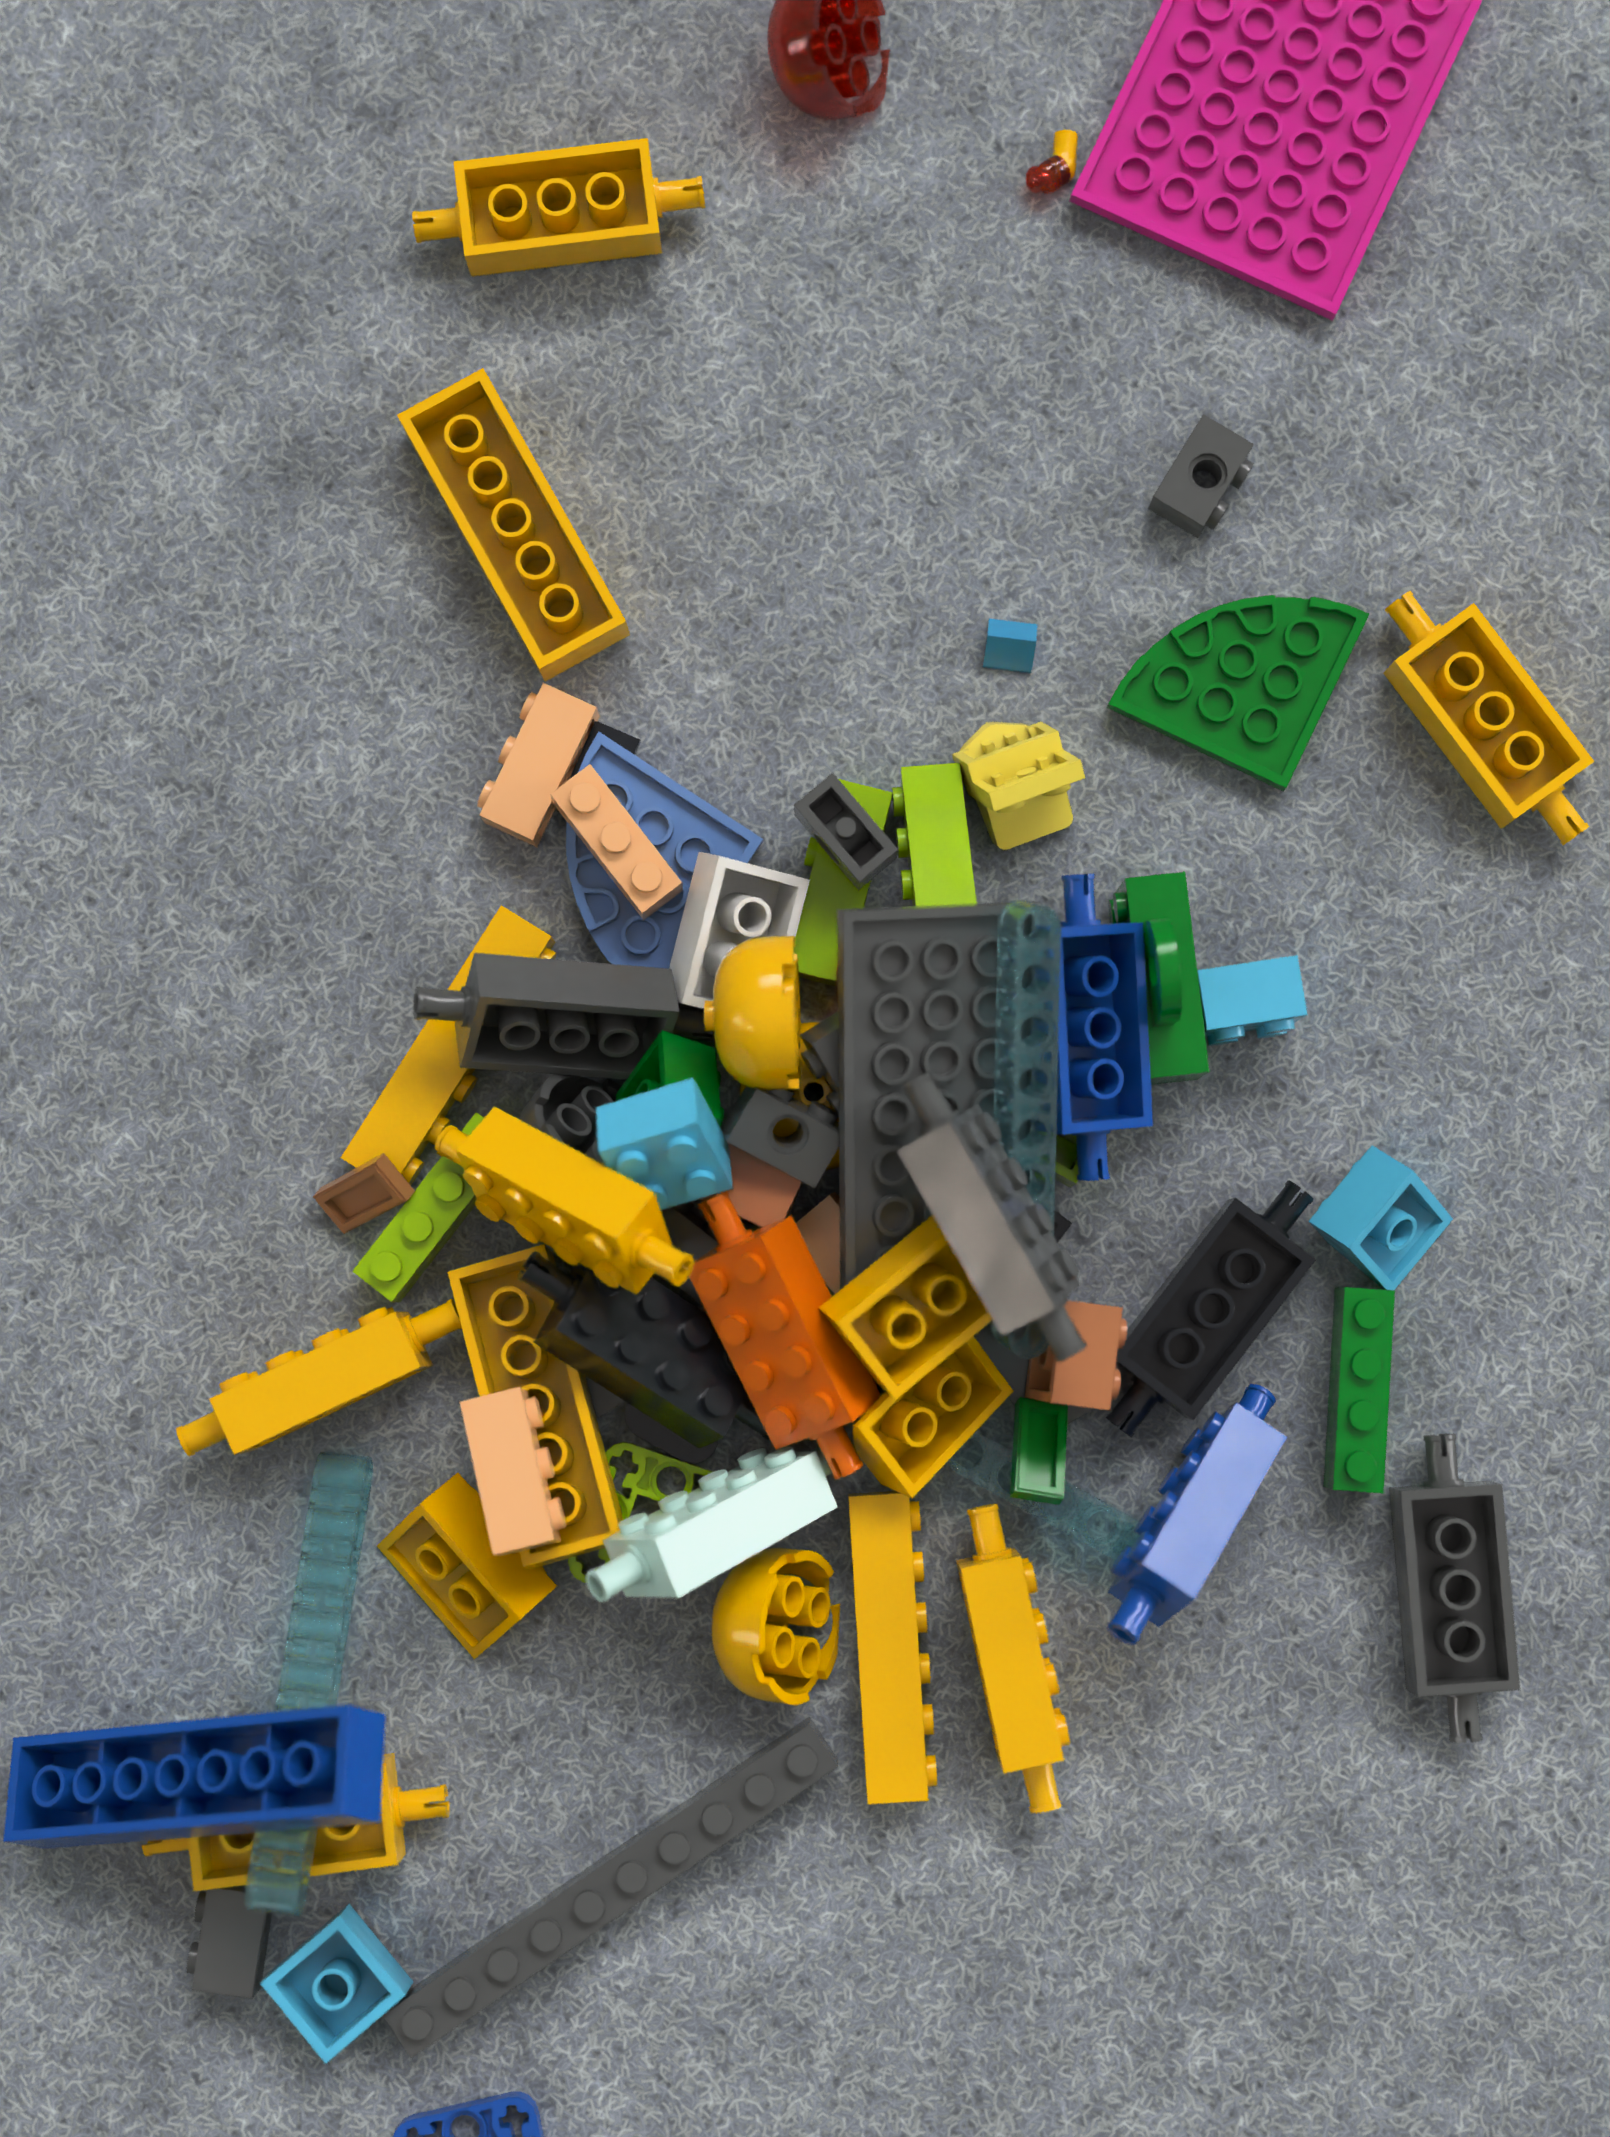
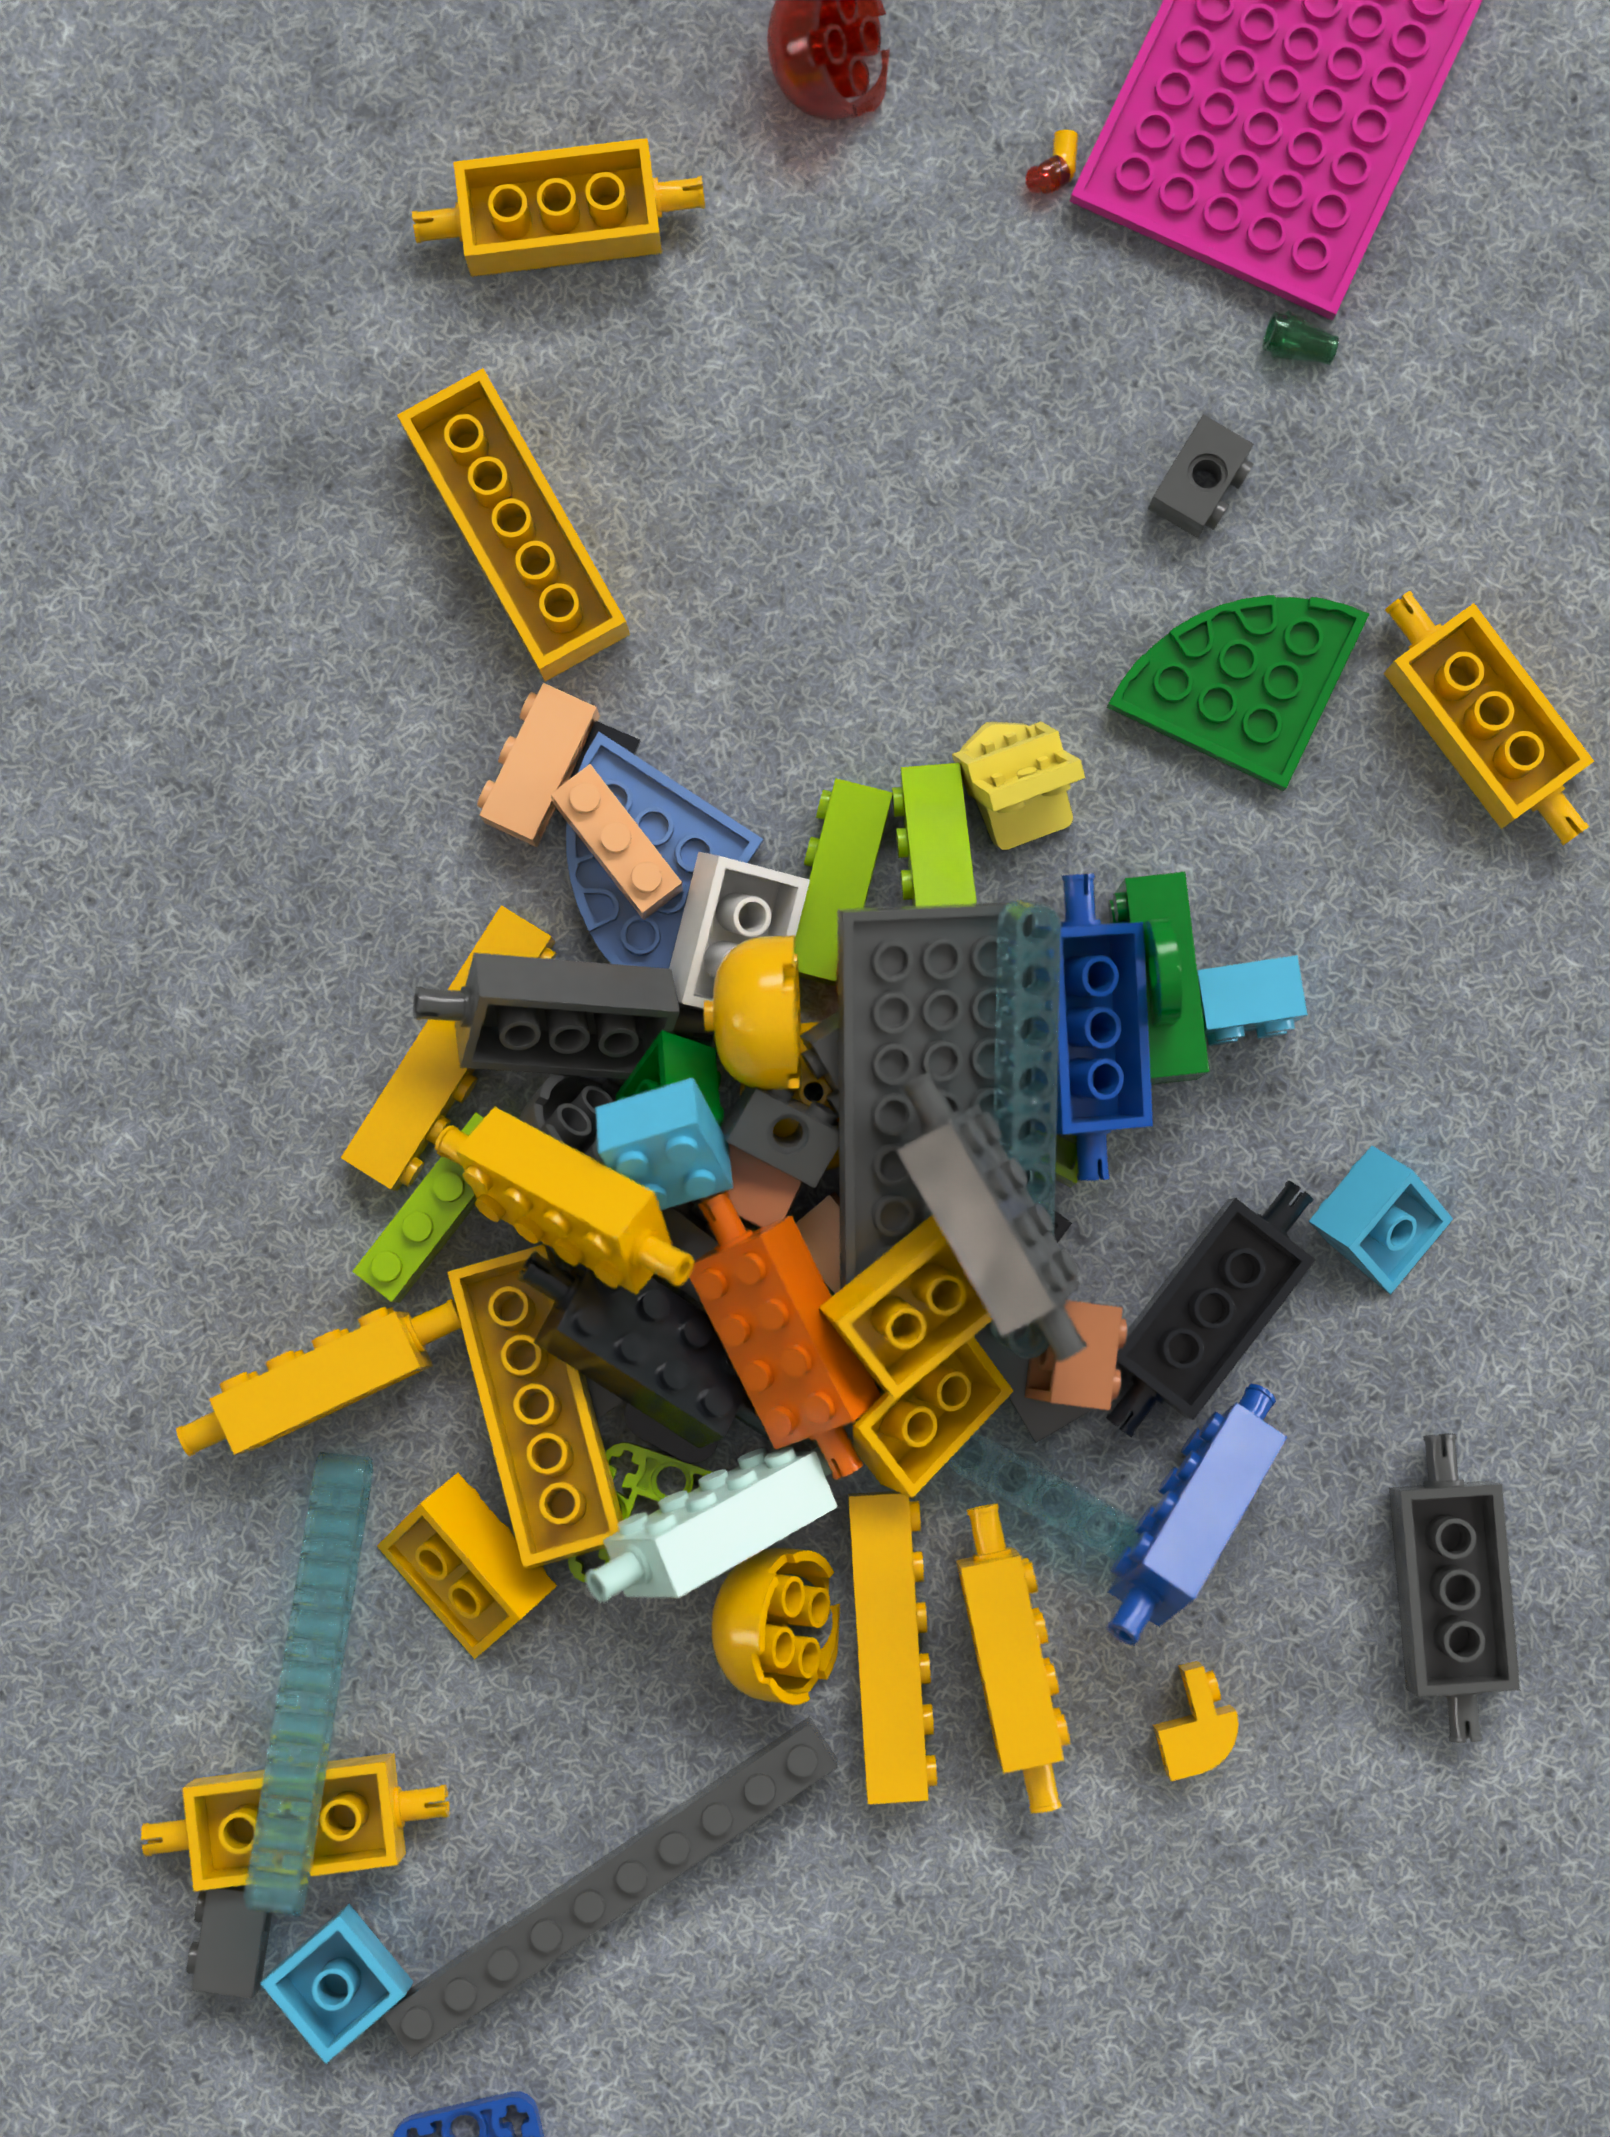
(197, 1778): blue brick -> none
(364, 1193): medium nougat tile -> none
(512, 1471): light nougat brick -> none
(845, 831): dark grey brick -> none
(1010, 645): dark azure slope -> none
(1039, 1451): green tile -> none
(1200, 1739): none -> yellow brick
(1297, 339): none -> clear green cone
(1359, 1389): green brick -> none

